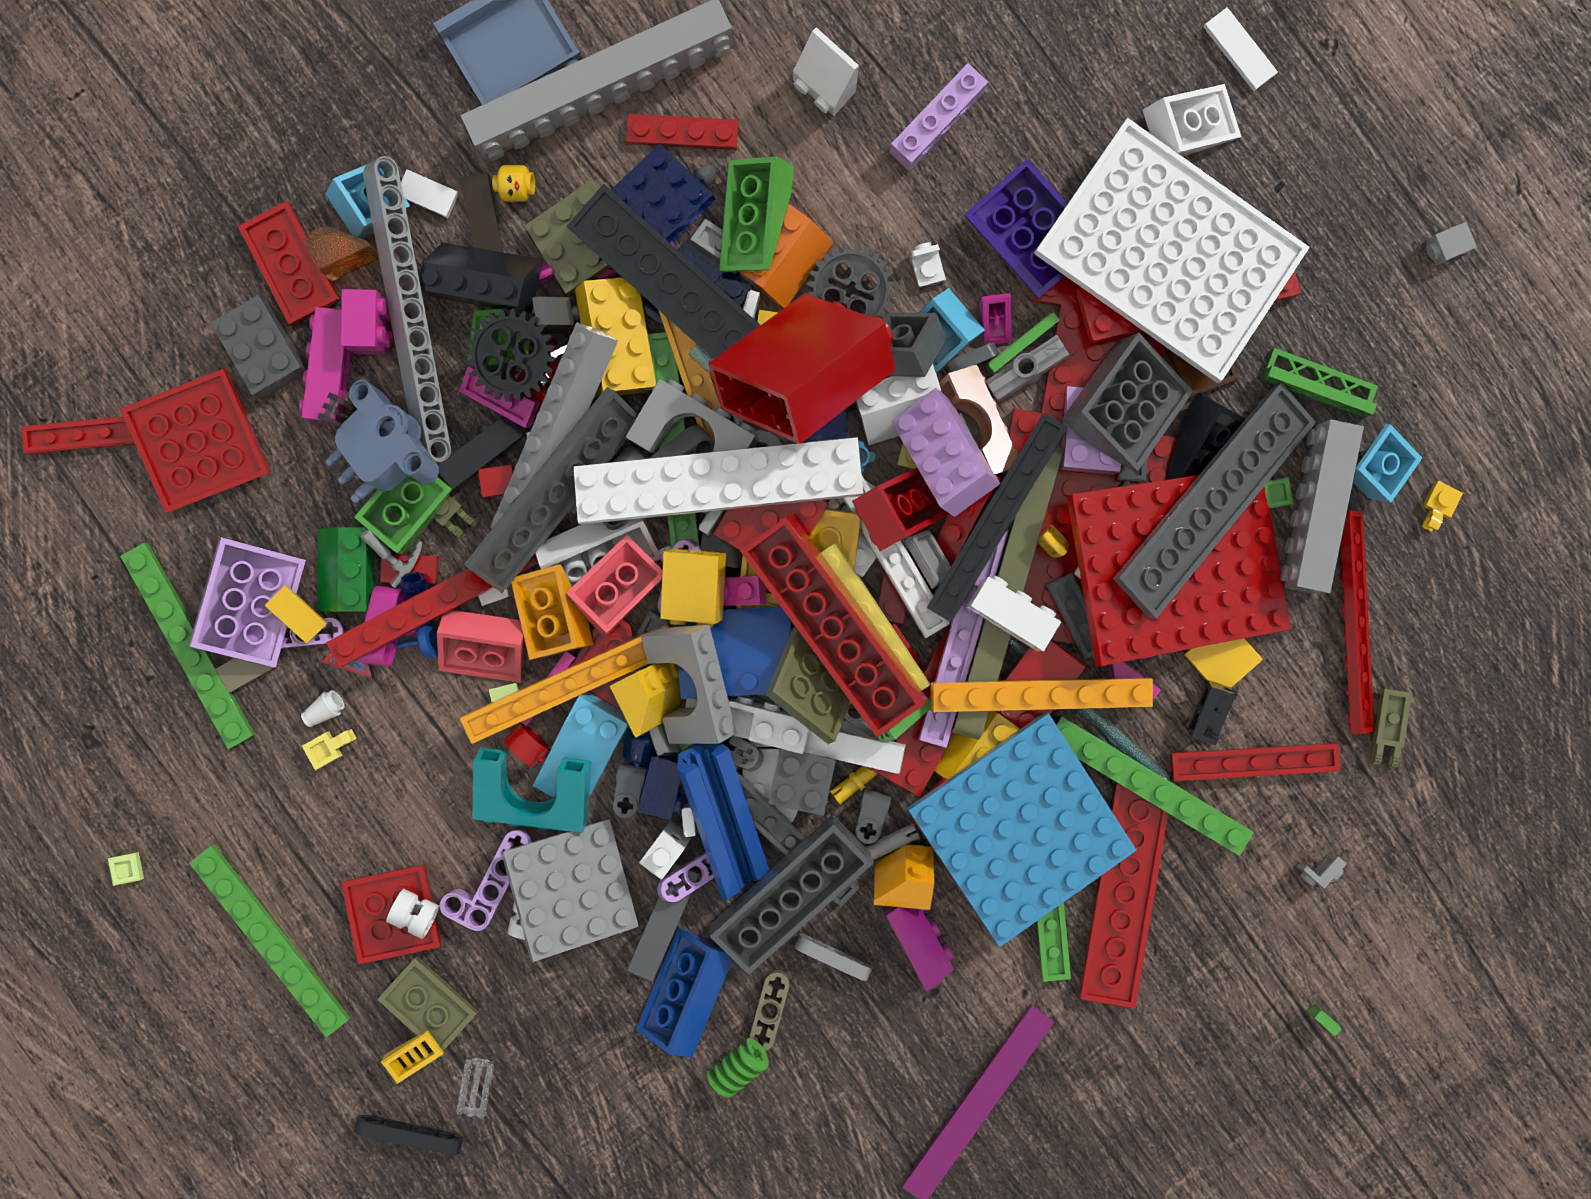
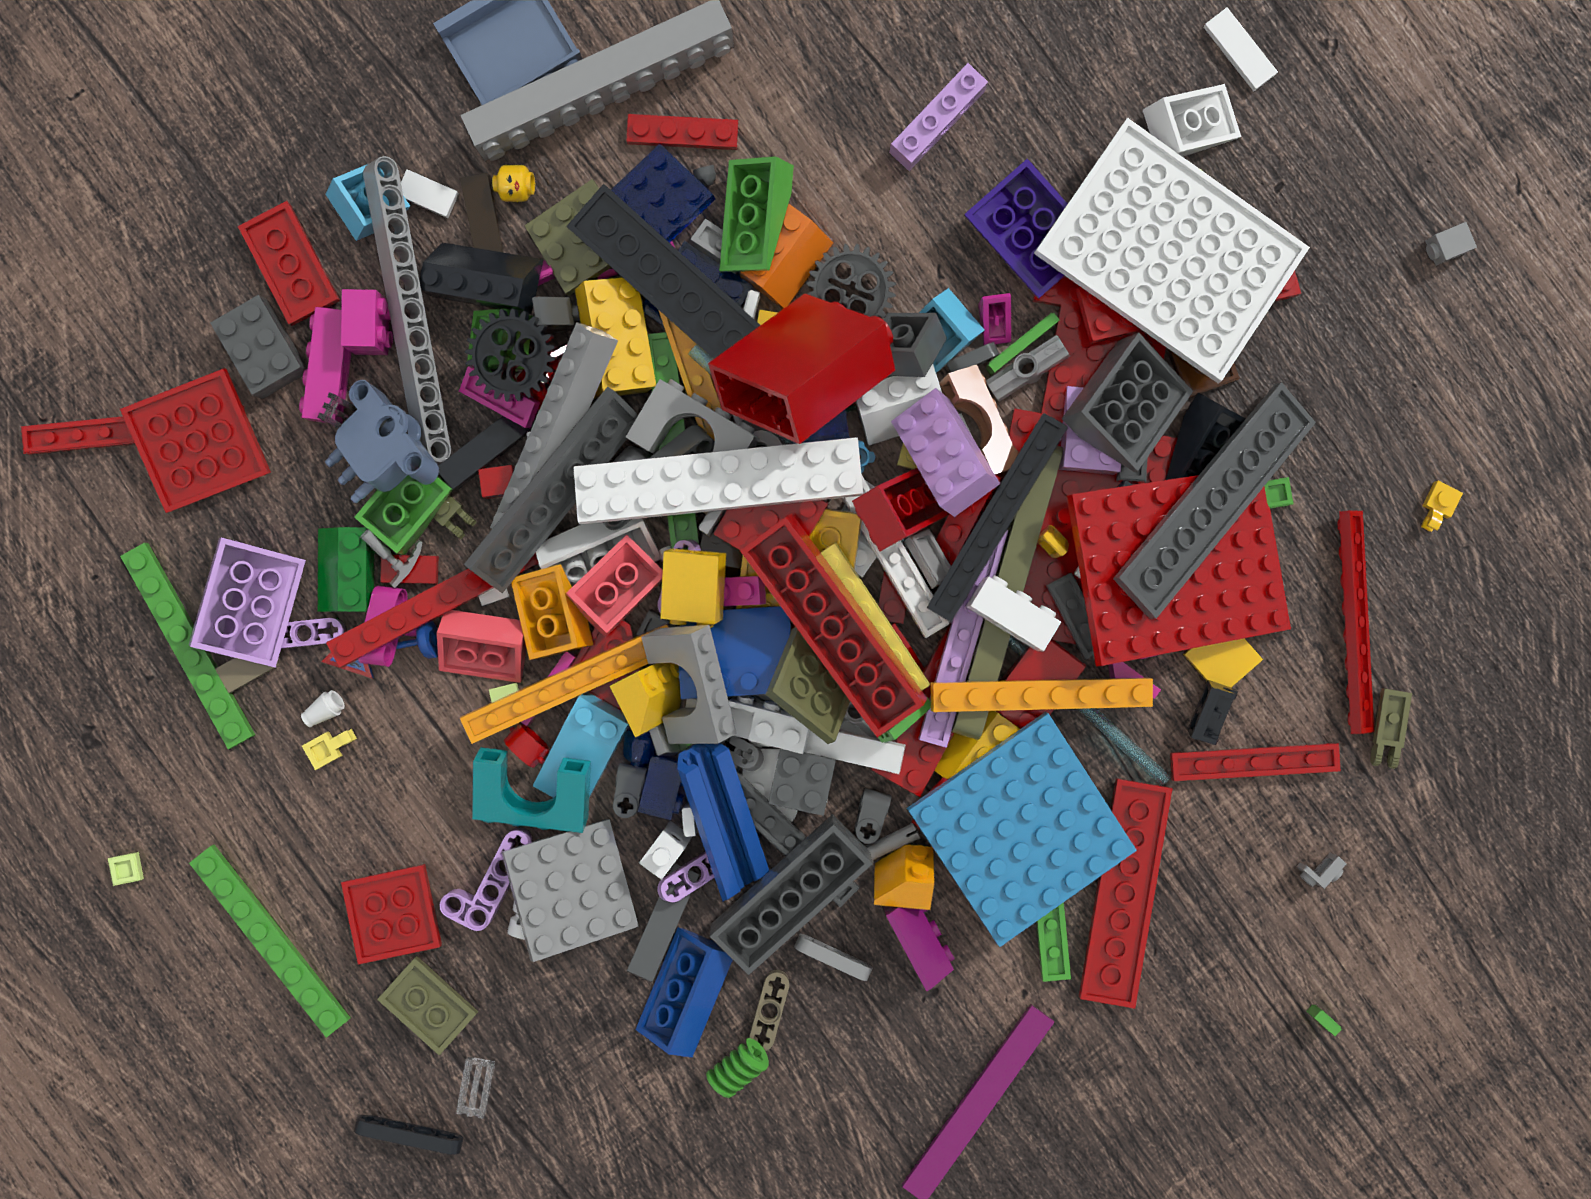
(295, 614): yellow tile -> none
(338, 252): clear orange slope -> none
(394, 1066): yellow slope -> none
(403, 909): white wheel -> none
(412, 584): clear blue cone -> none
(825, 73): white slope -> none
(854, 782): yellow pin -> none
(927, 265): white bracket -> none
(1155, 788): bright green plate -> none
(1317, 389): bright green fence -> none
(1321, 507): light grey brick -> none
(1386, 466): medium azure slope -> none

